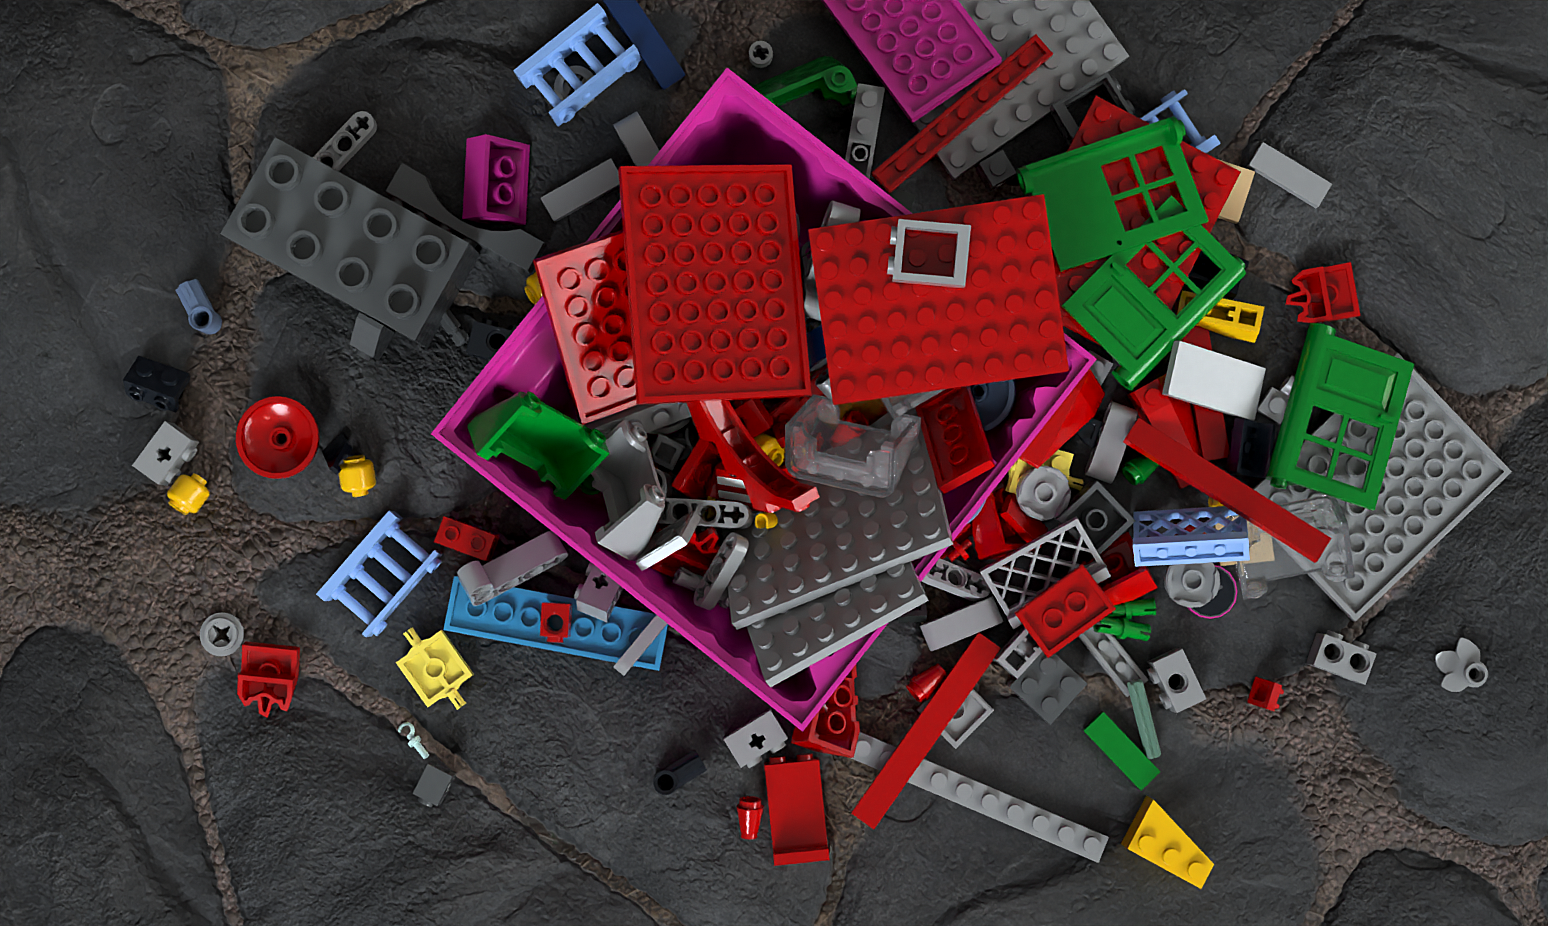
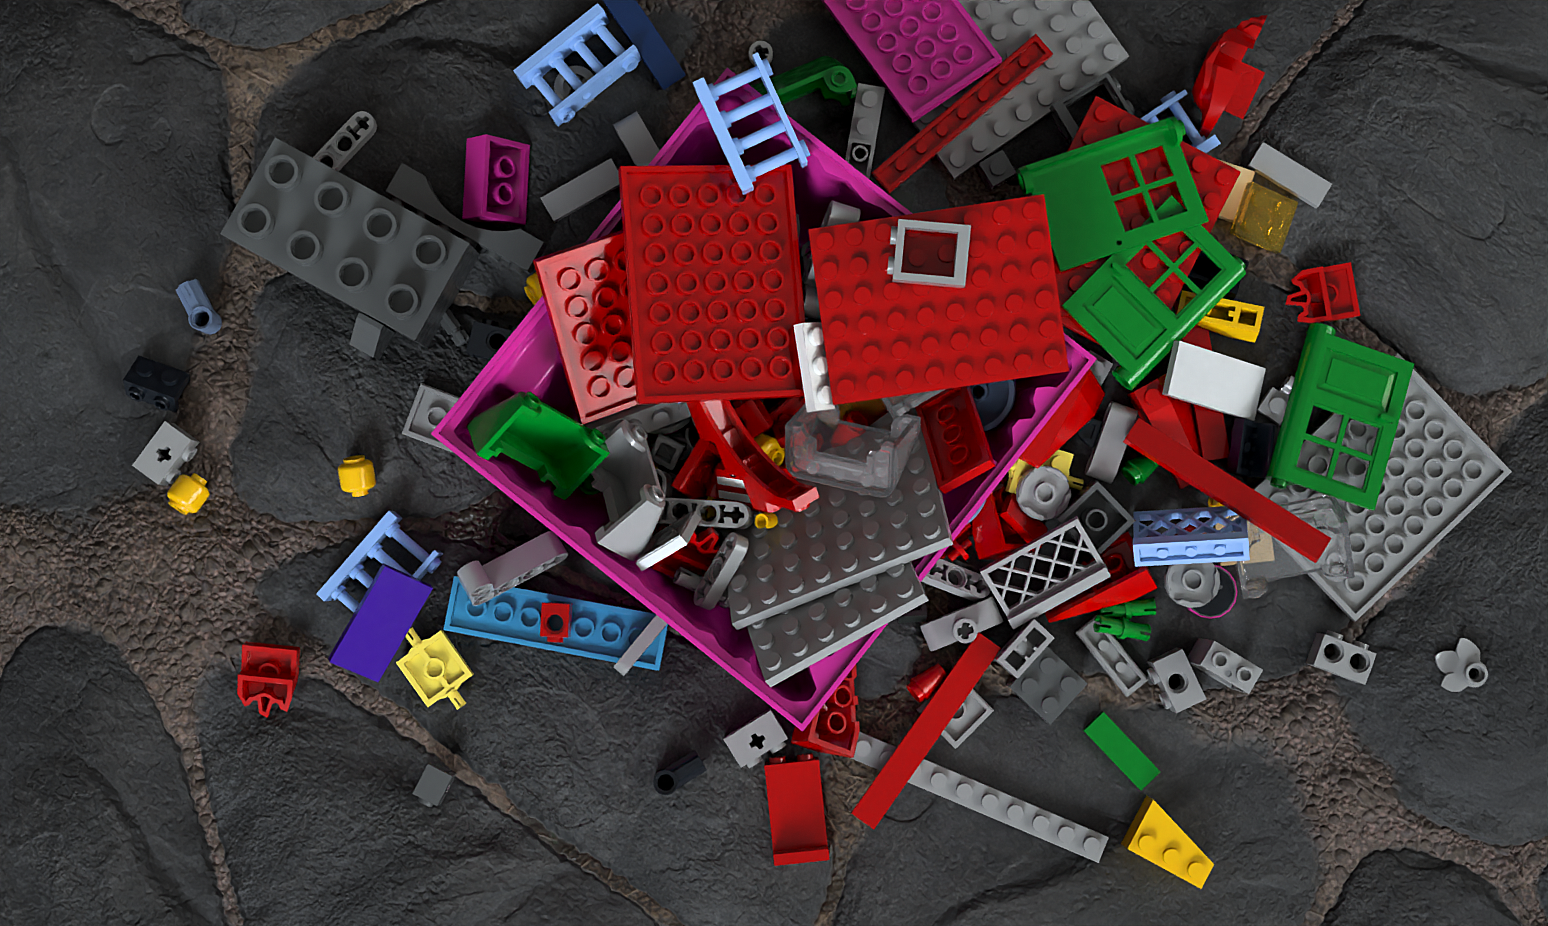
(209, 634): light grey gear -> none
(260, 432): red dish -> none
(336, 451): black tile -> none
(380, 623): none -> dark purple tile
(414, 741): light aqua hand -> none
(427, 412): none -> light grey tile
(466, 538): red brick -> none
(594, 601): brick -> none
(722, 120): none -> light blue fence
(749, 816): red cone -> none
(813, 366): none -> white plate
(970, 636): none -> light grey bush
(1065, 610): red tile -> none
(1144, 718): sand green axle -> none
(1224, 665): none -> light grey window
(1225, 80): none -> red animal
(1263, 217): none -> clear yellow plate
(1265, 694): red tile -> none

